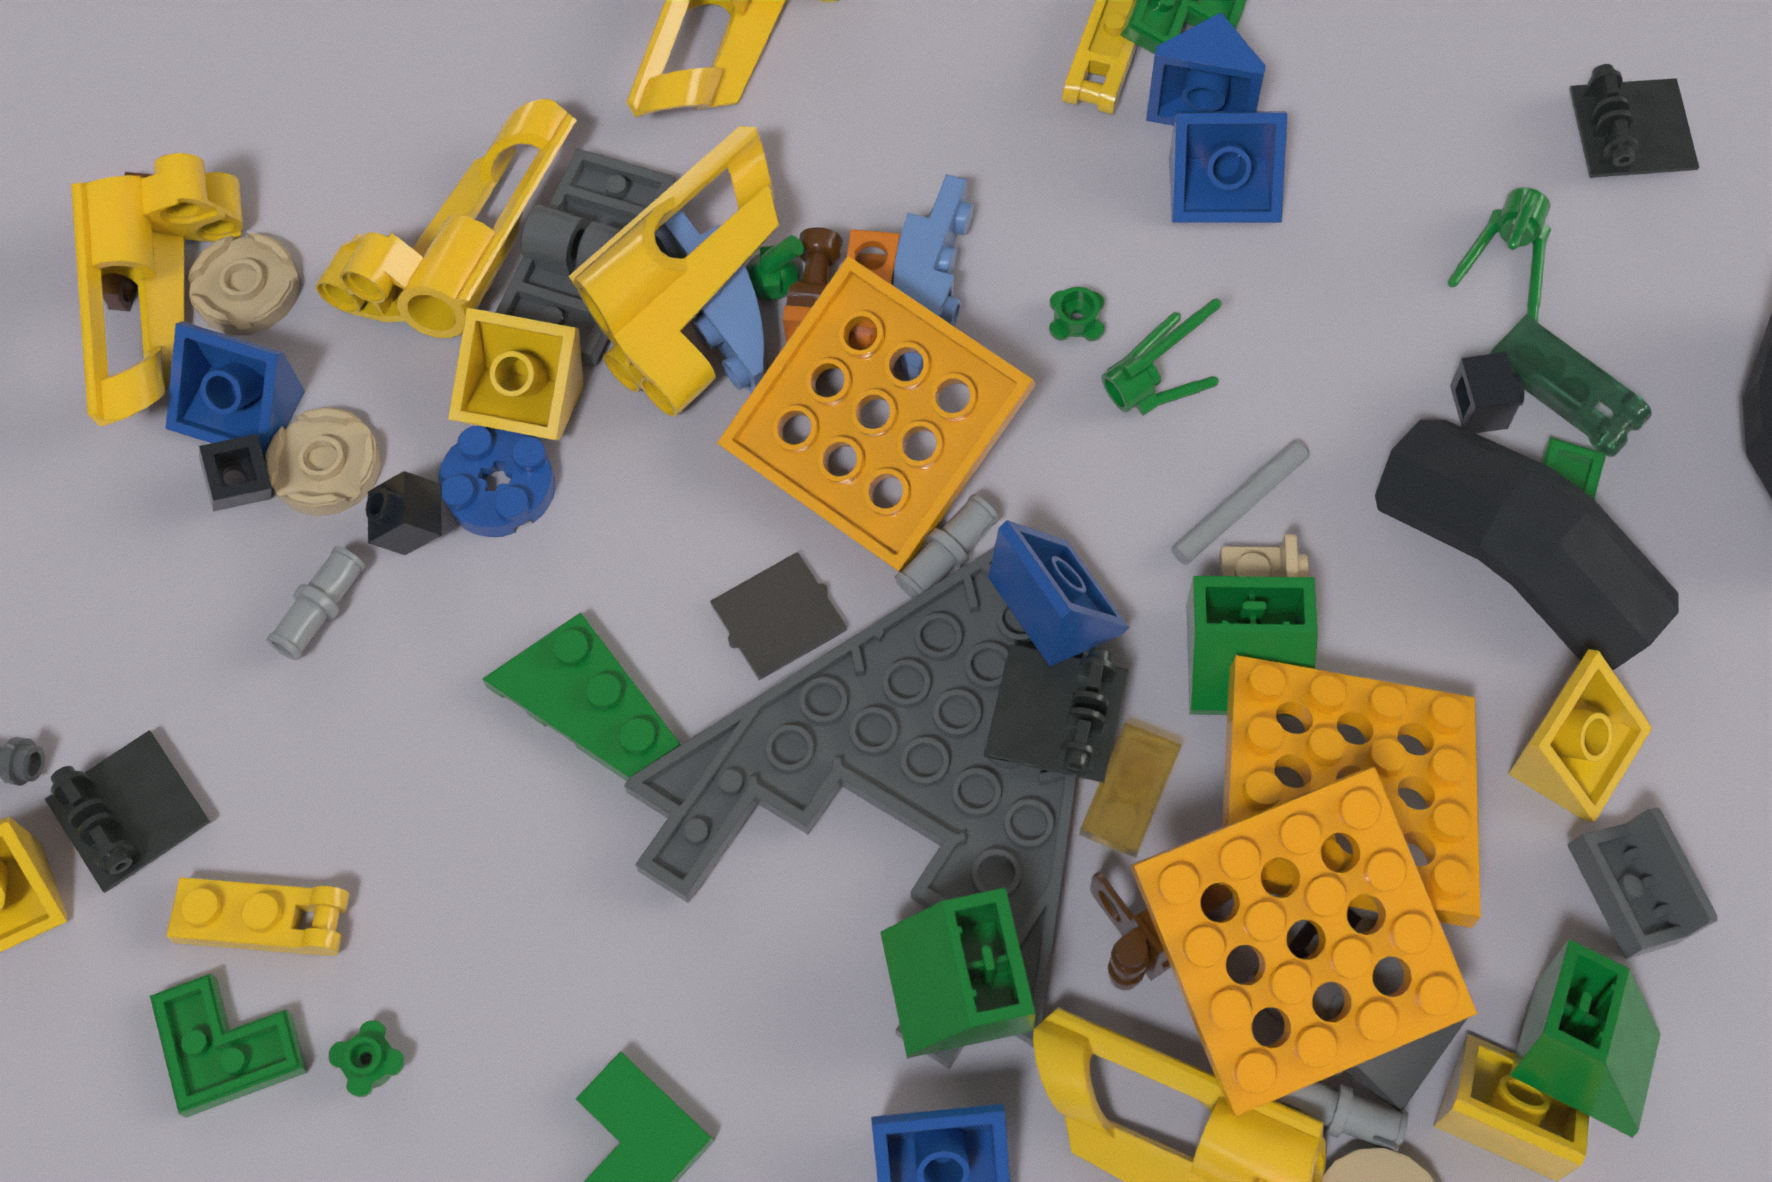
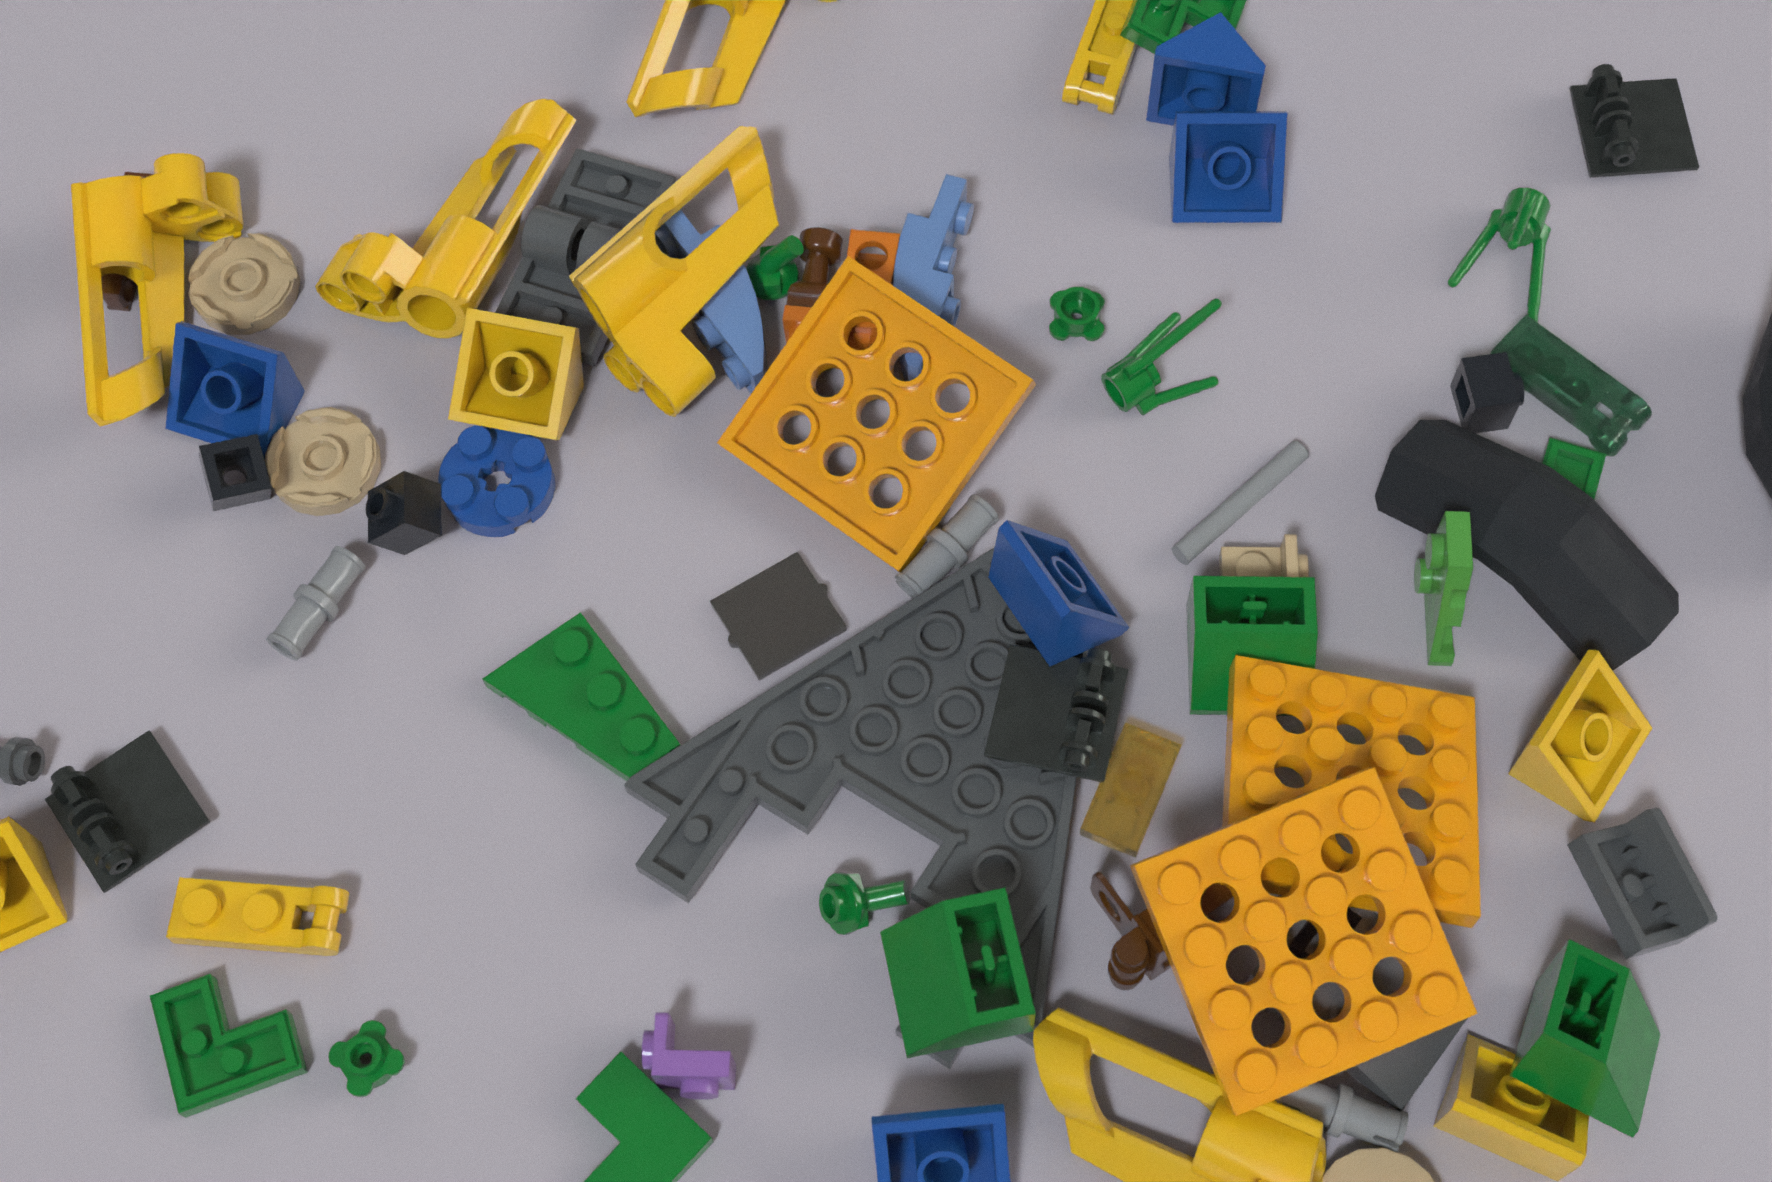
(694, 1072): none -> medium lavender bracket
(847, 904): none -> green plate
(1444, 581): none -> bright green wing

